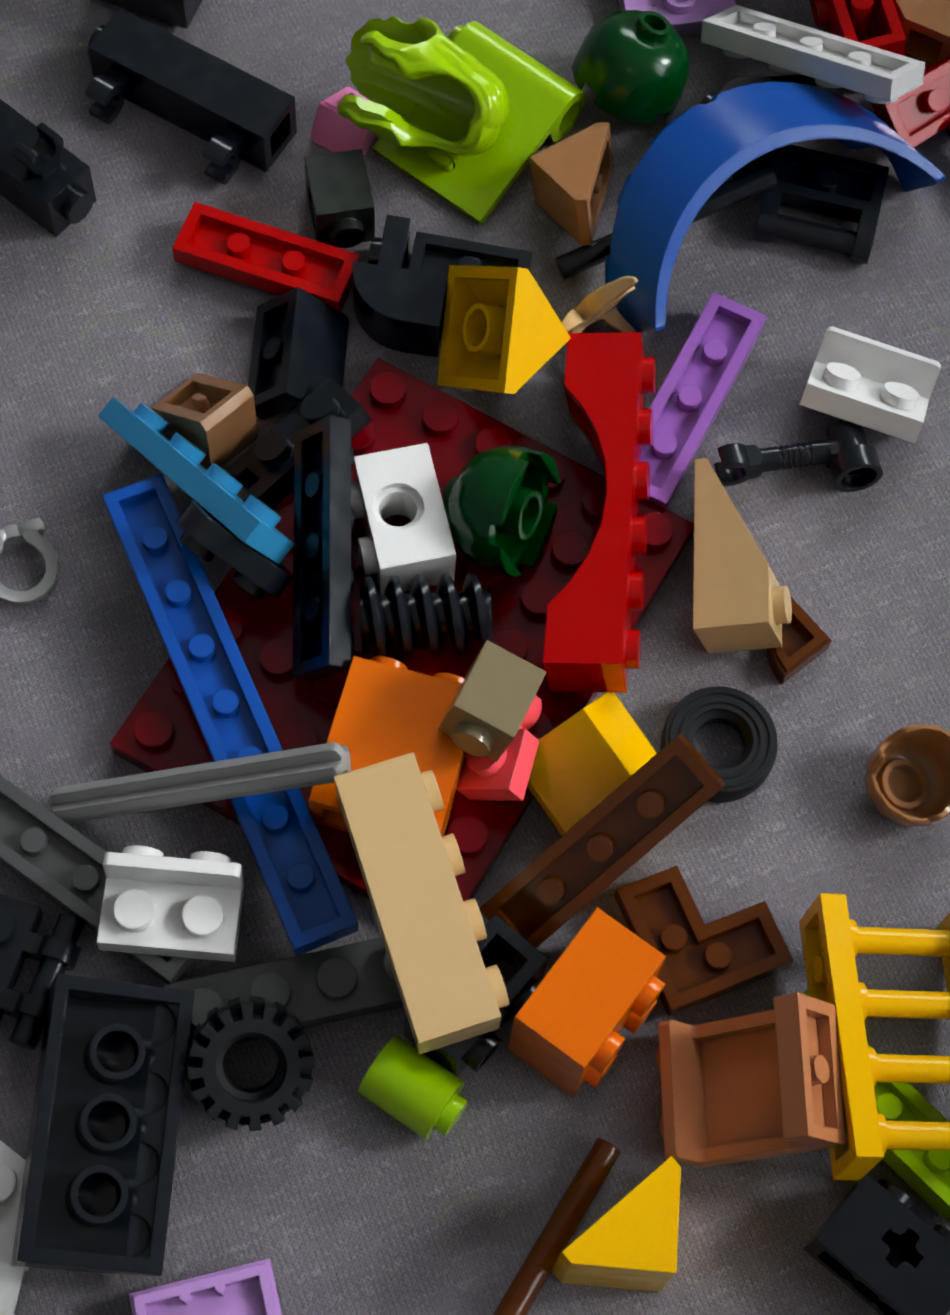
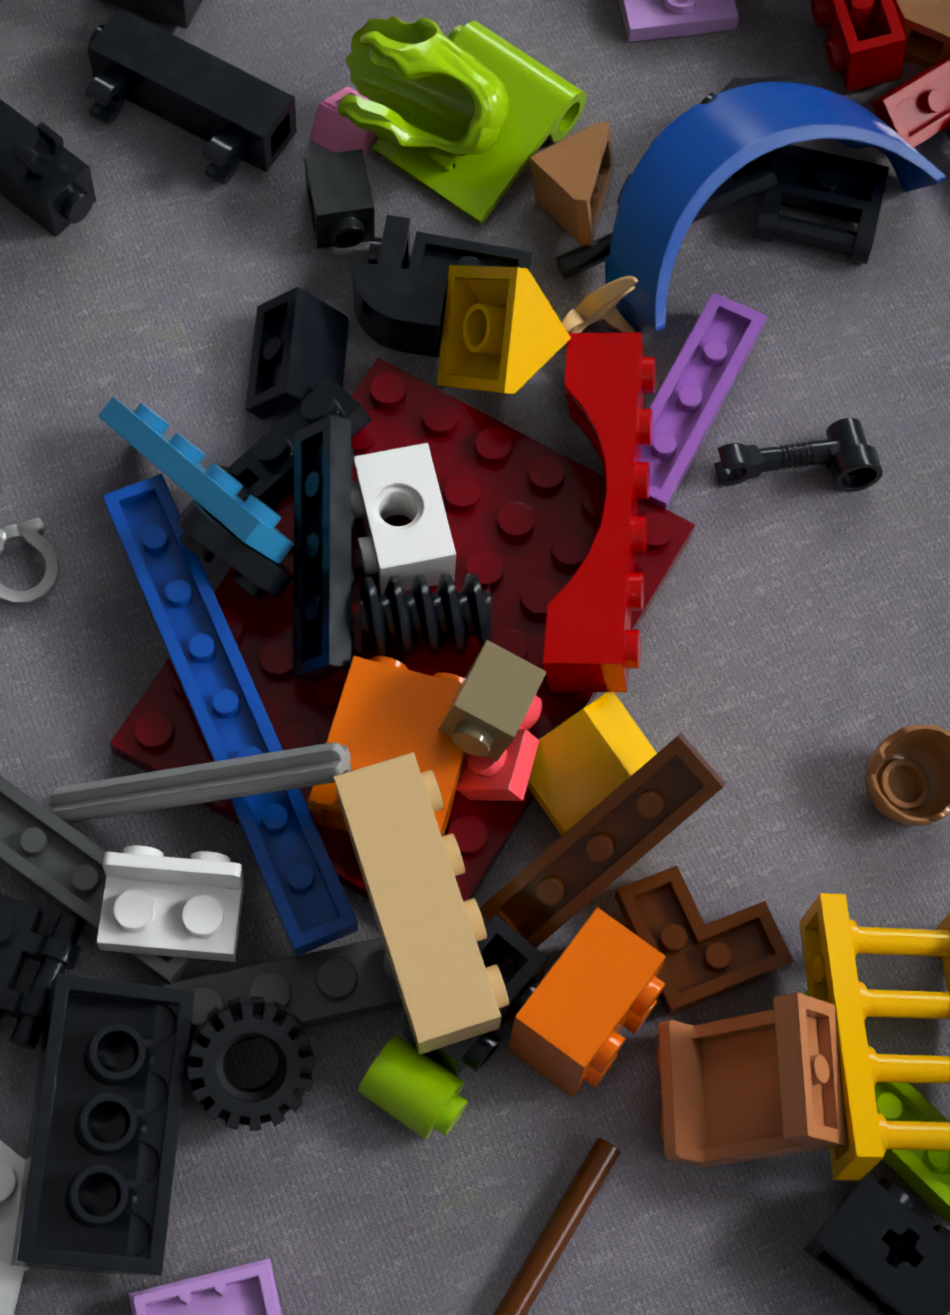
(212, 416): medium nougat slope -> none
(263, 255): red plate -> none
(502, 507): dark green cylinder -> none
(632, 1242): yellow slope -> none
(633, 65): dark green cylinder -> none
(733, 586): tan slope -> none
(742, 714): black tyre -> none
(800, 645): reddish brown tile -> none
(813, 53): white plate -> none
(871, 384): white bracket -> none

